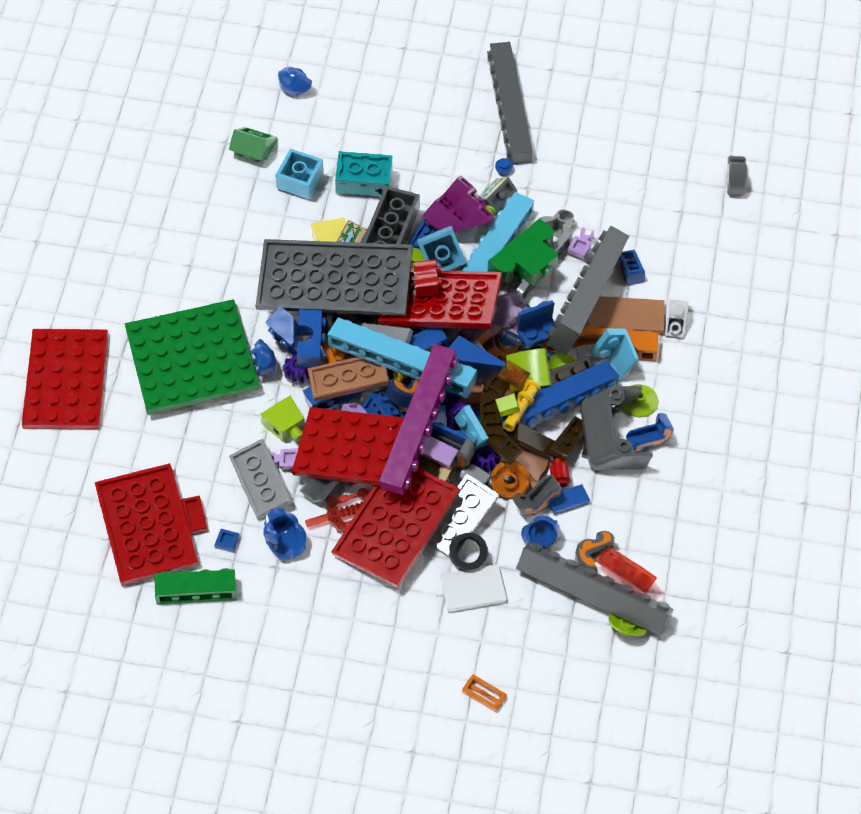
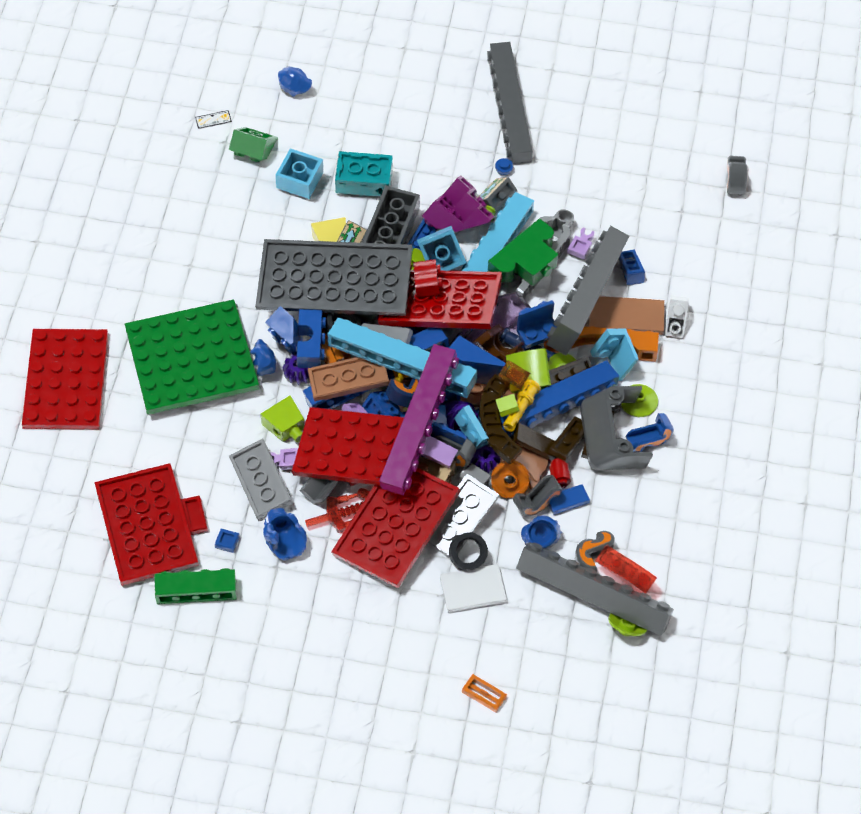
(213, 119): none -> sticker

